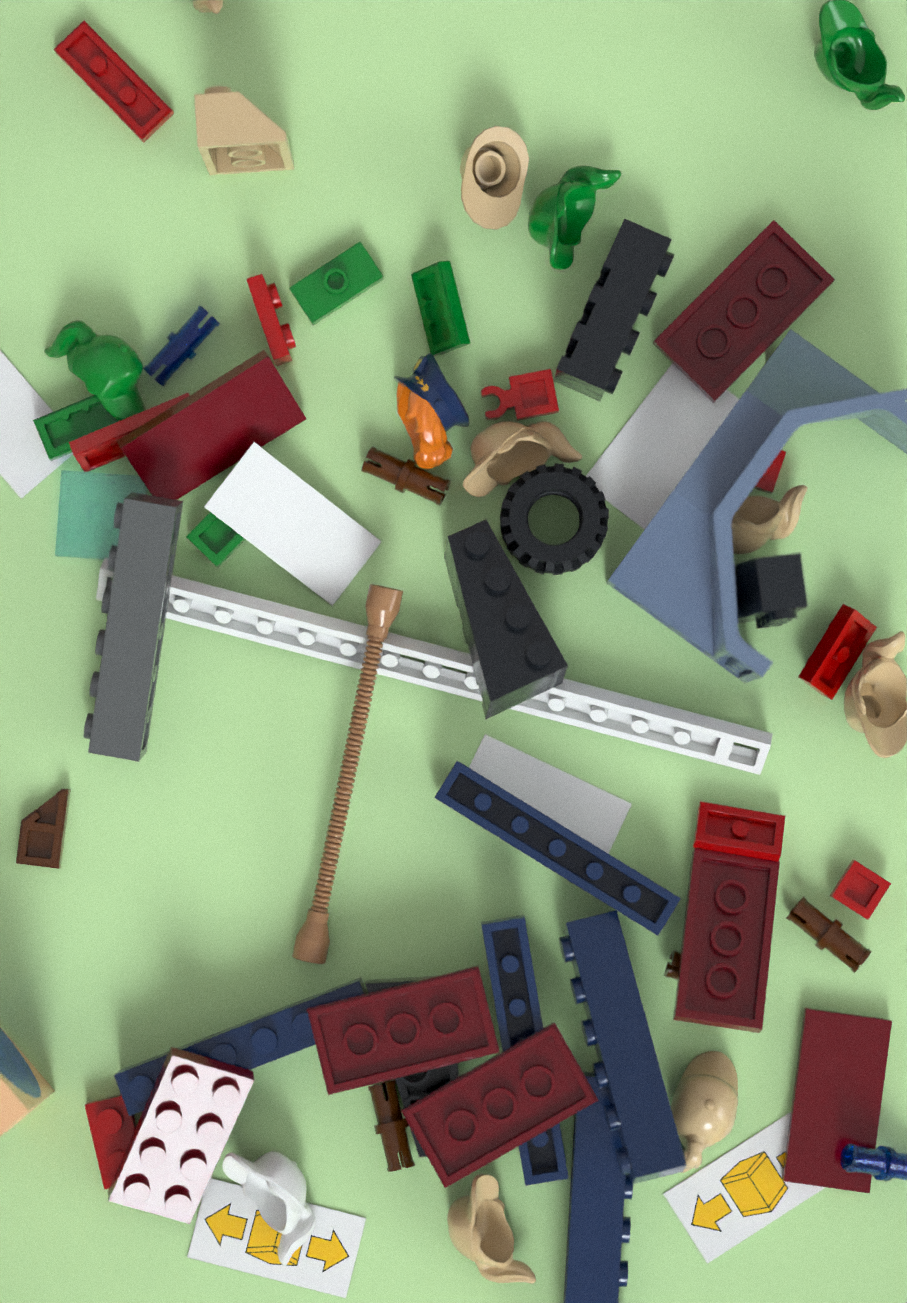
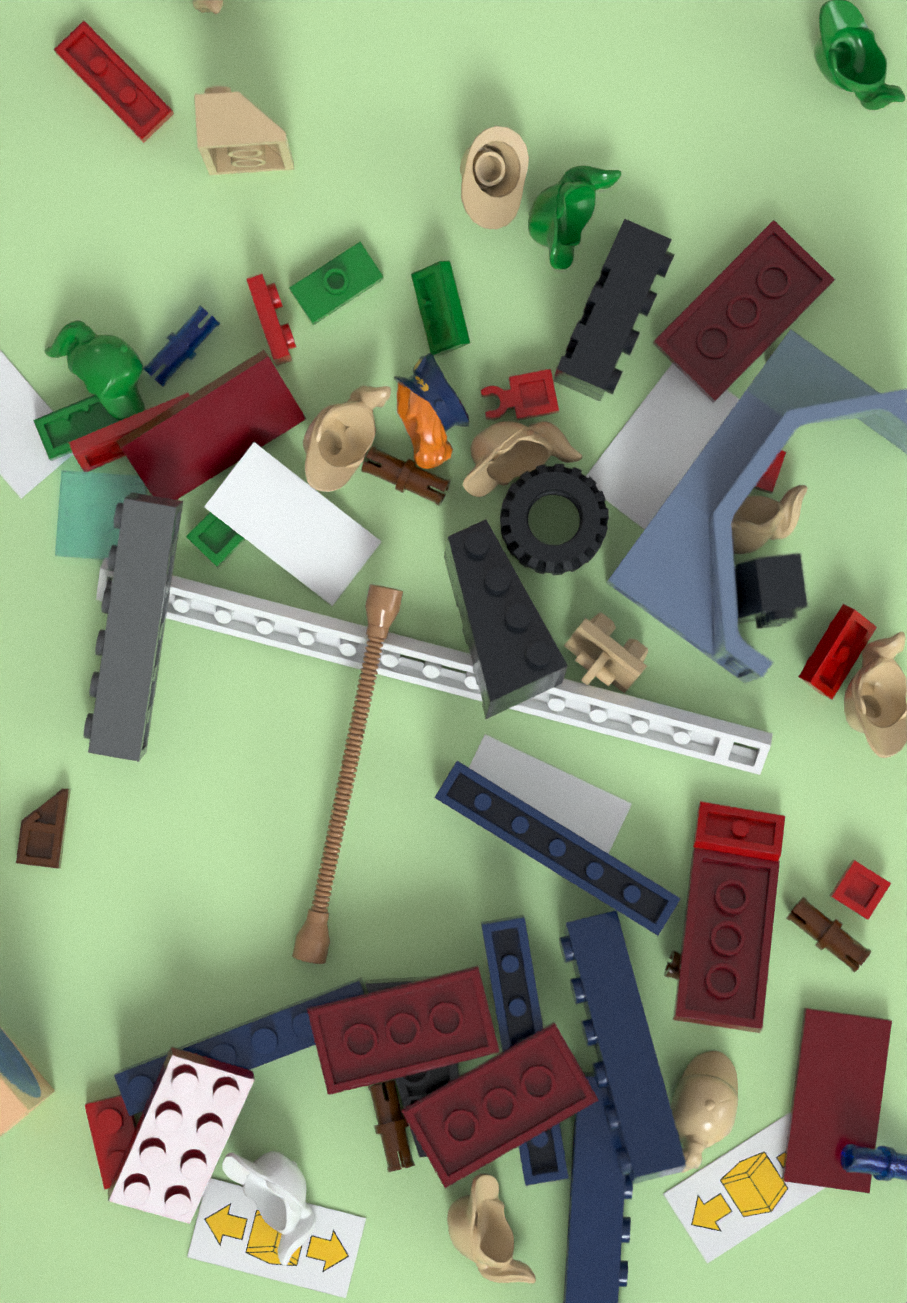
(341, 438): none -> tan hair
(605, 656): none -> tan hips

